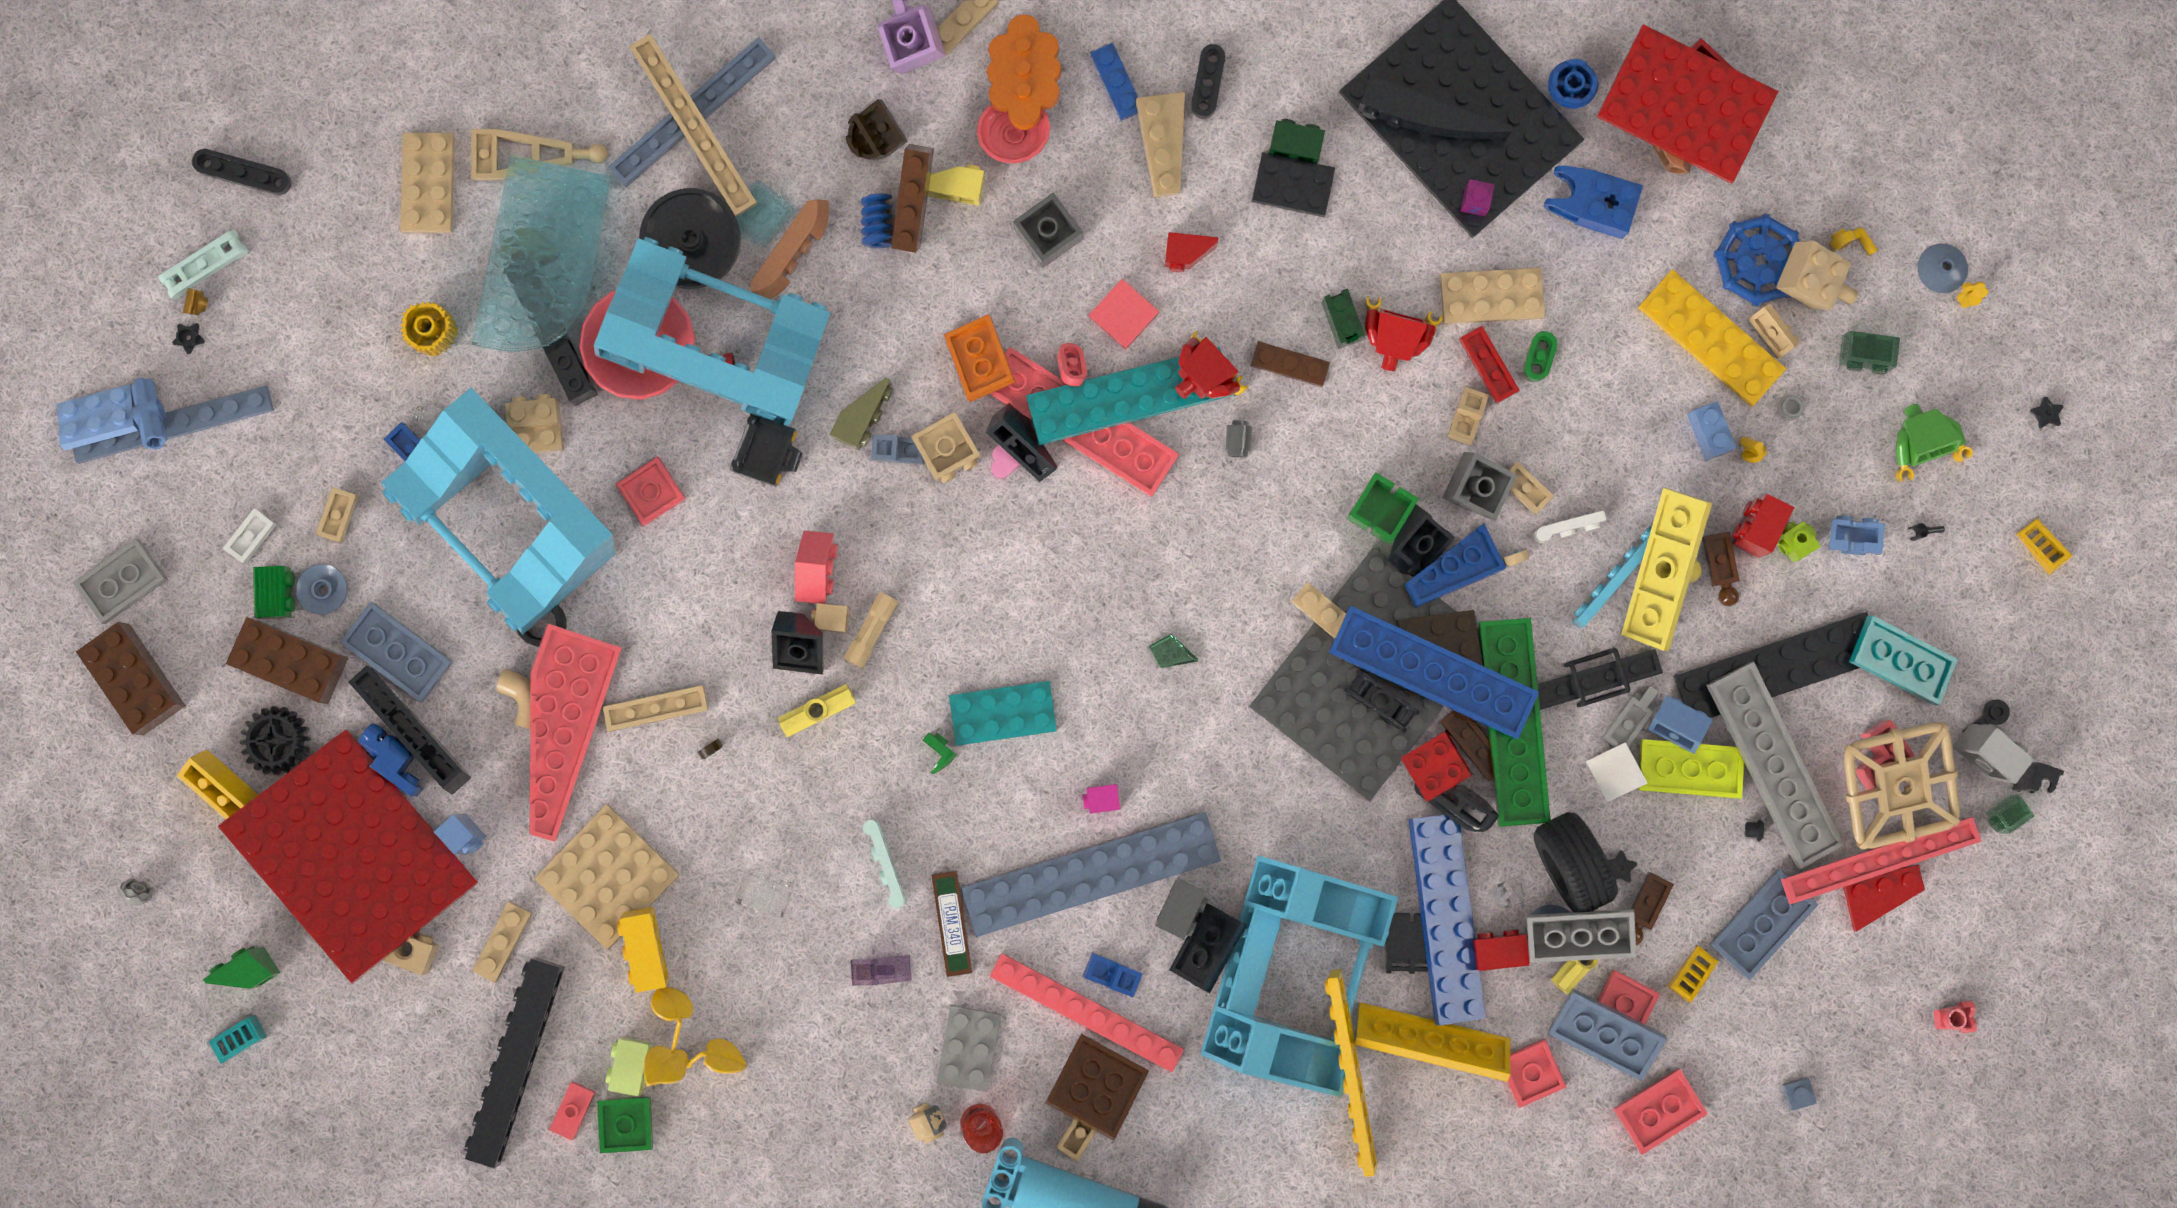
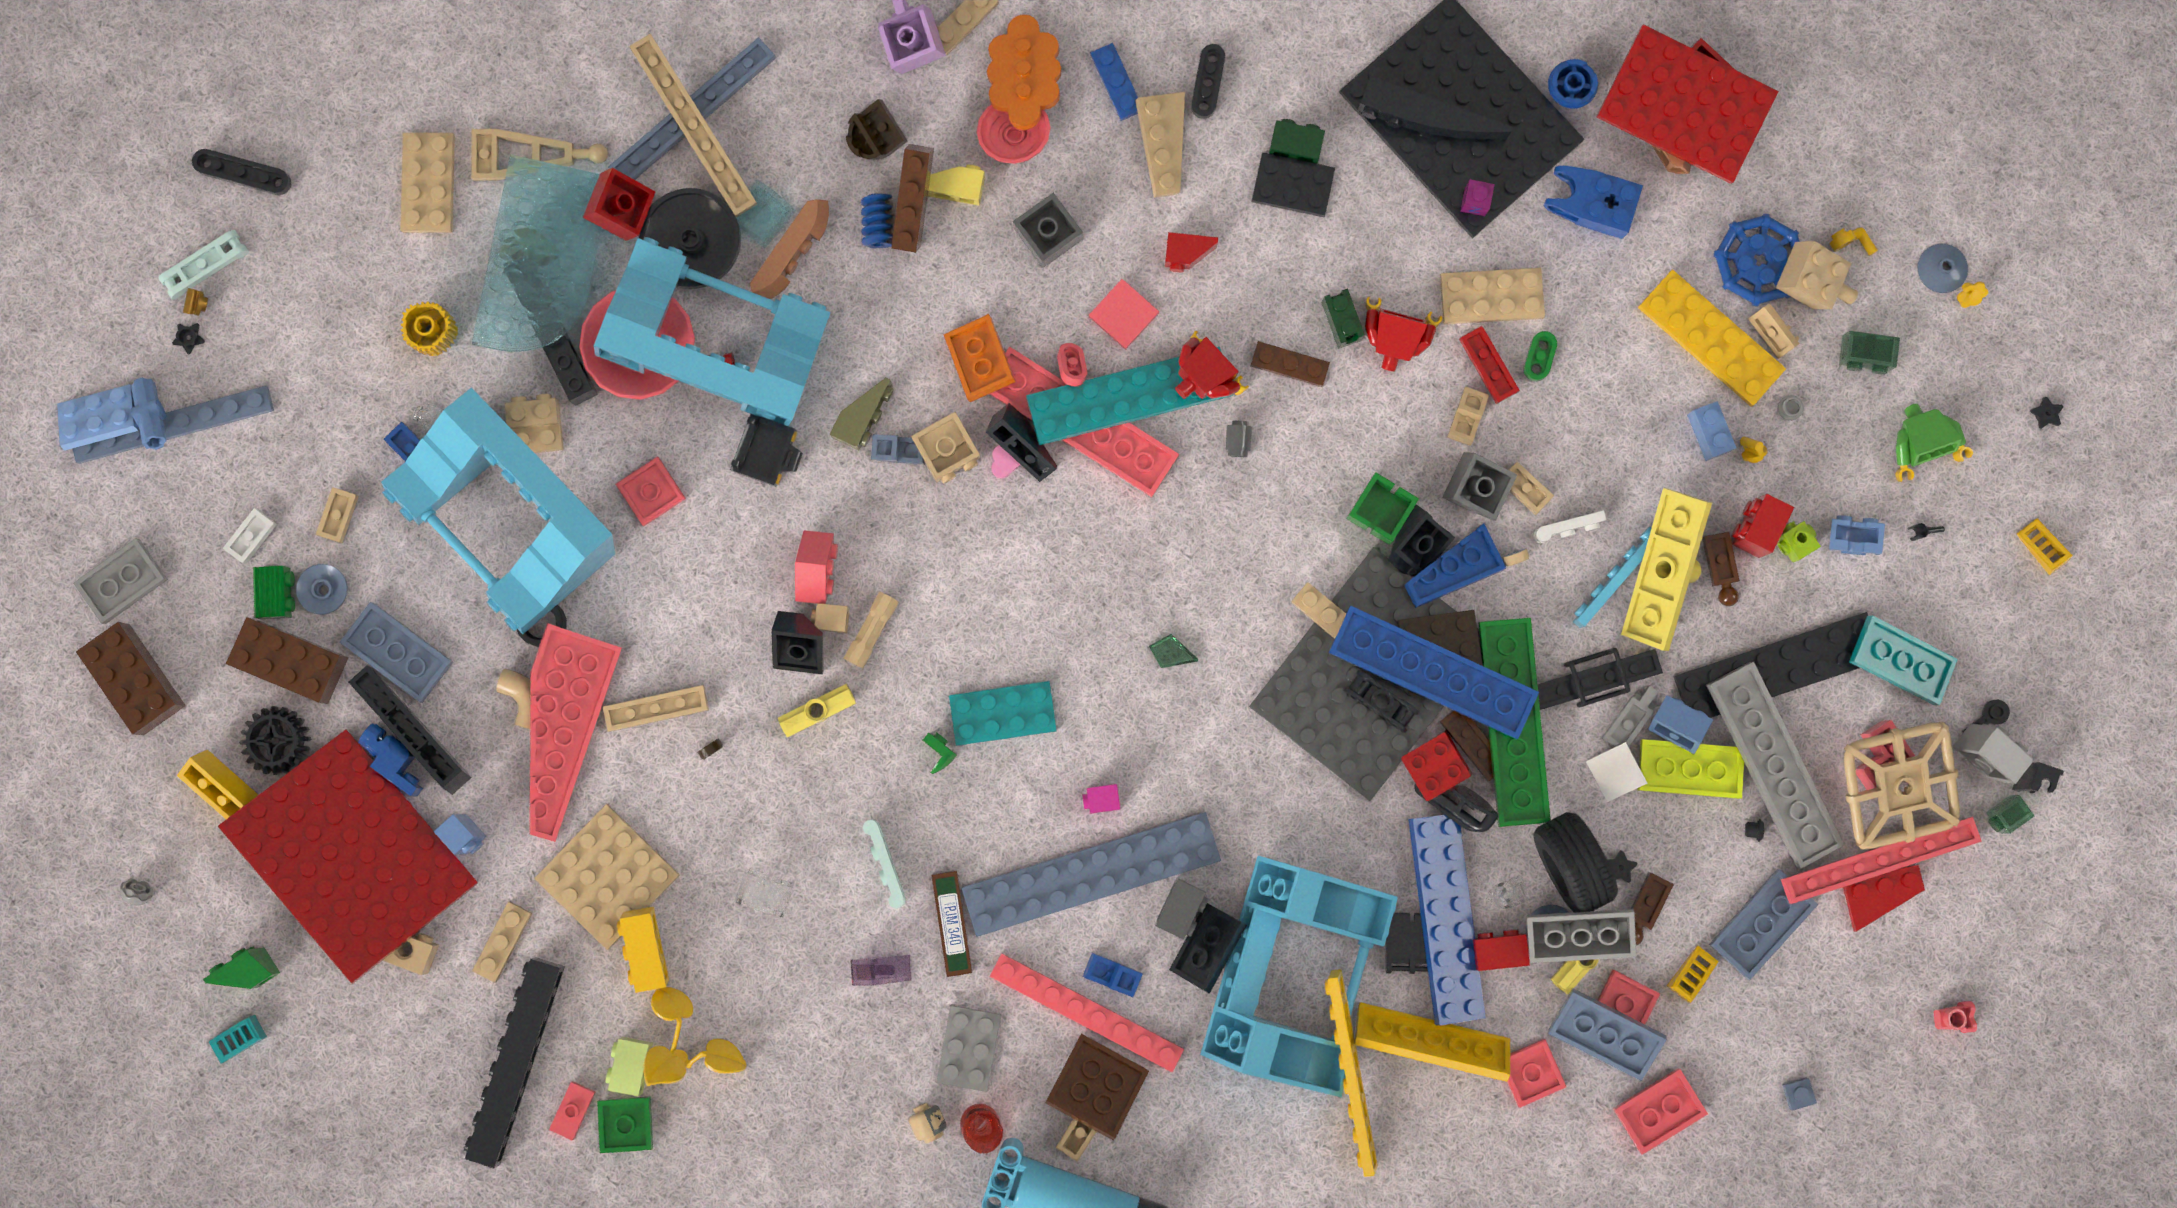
(619, 204): none -> red brick

